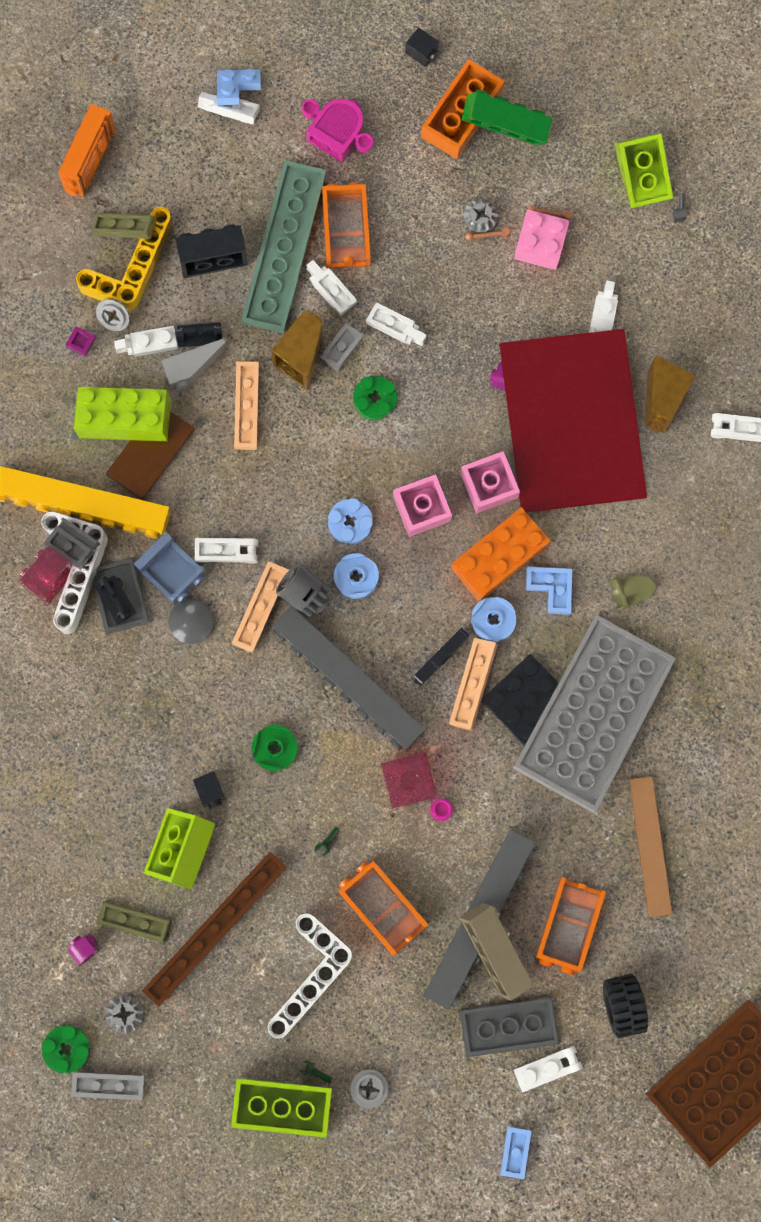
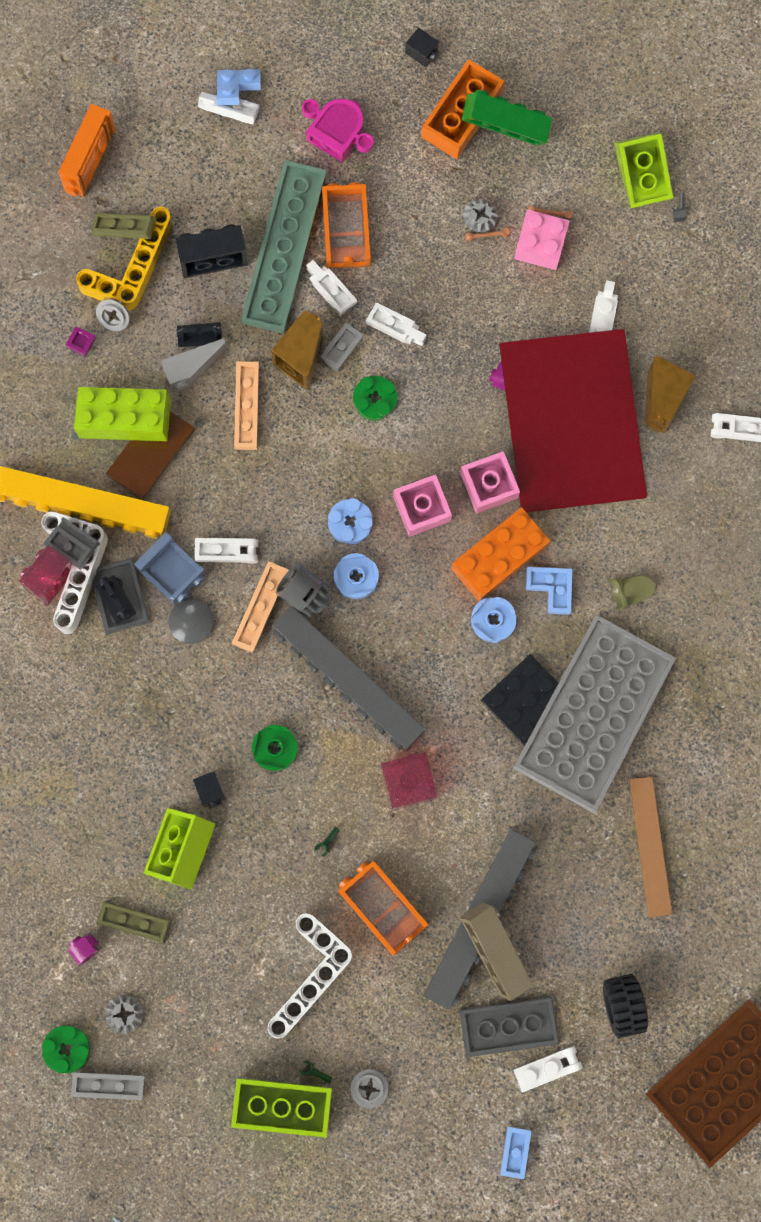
(148, 342): white hinge -> none
(214, 929): reddish brown plate -> none
(441, 657): black piece -> none
(441, 809): dark pink plate -> none
(473, 684): light nougat plate -> none
(569, 926): clear door -> none

